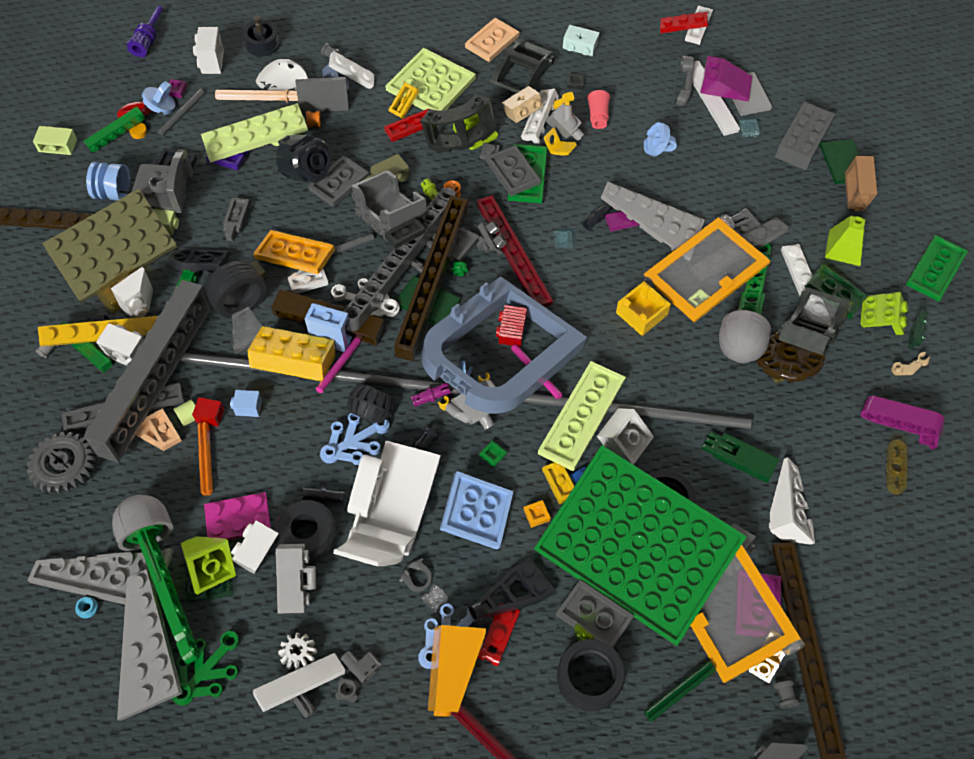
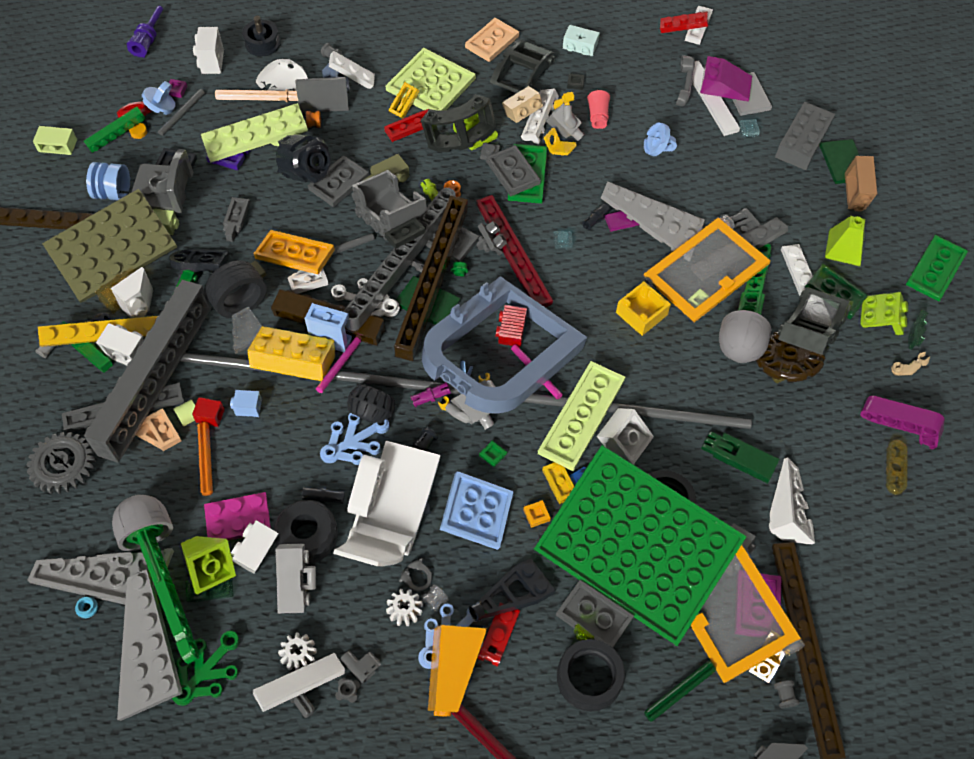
(403, 614): none -> white gear

